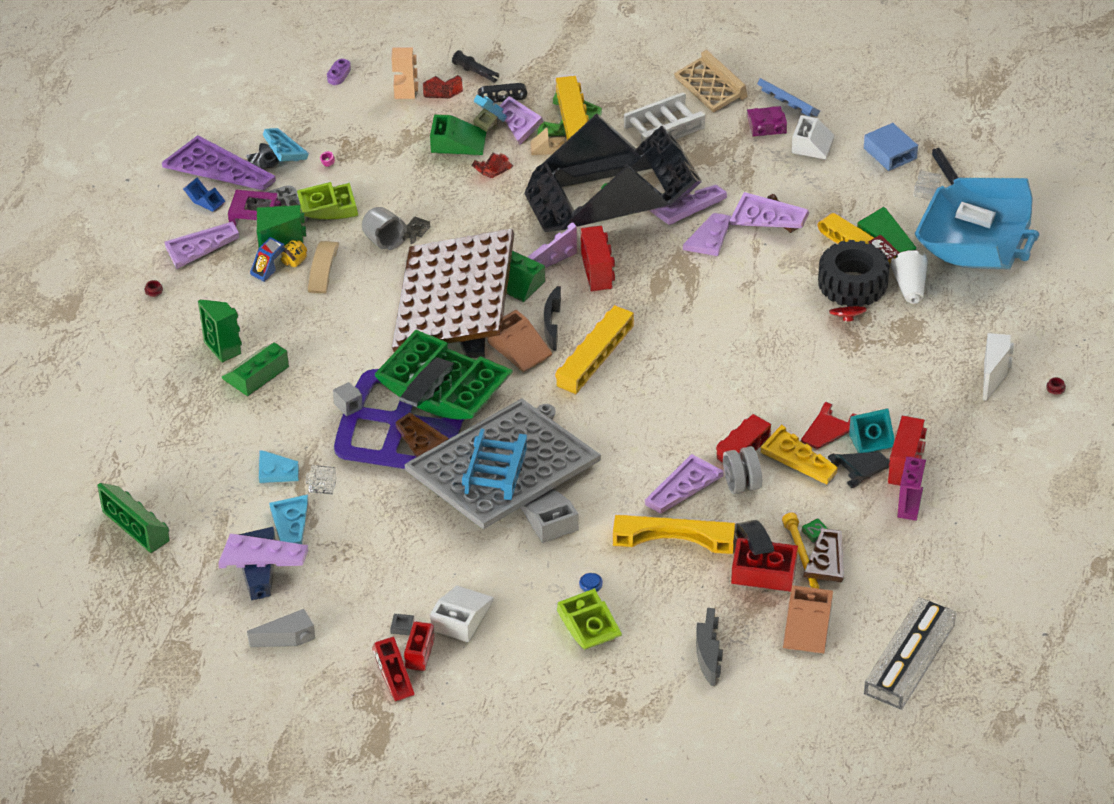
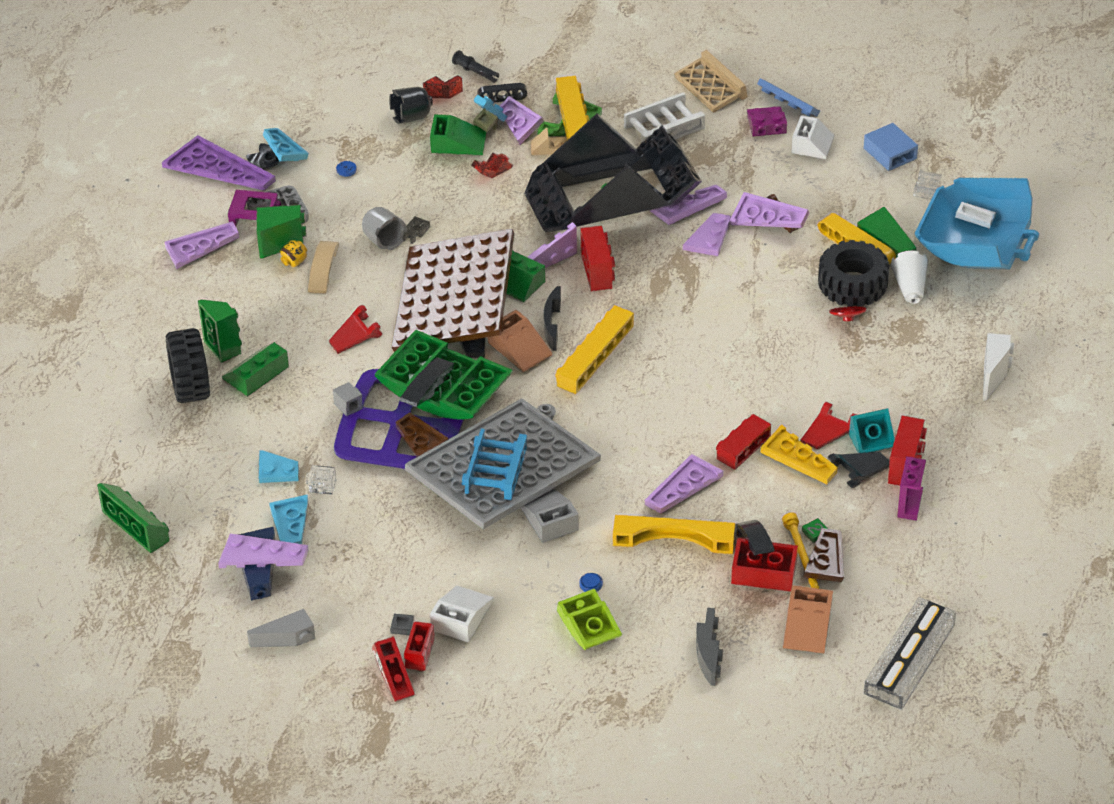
(153, 288): dark red plate -> none
(187, 365): none -> black tyre
(201, 196): blue slope -> none
(264, 261): slope -> none
(328, 201): lime slope -> none
(331, 159): dark pink hinge -> none
(338, 71): medium lavender plate -> none
(346, 168): none -> blue piece
(354, 331): none -> red flag
(404, 84): light nougat arch -> none
(410, 104): none -> black cylinder
(742, 470): light grey wheel -> none
(885, 246): dark red sticker -> none
(945, 165): black axle -> none
(1056, 386): dark red plate -> none

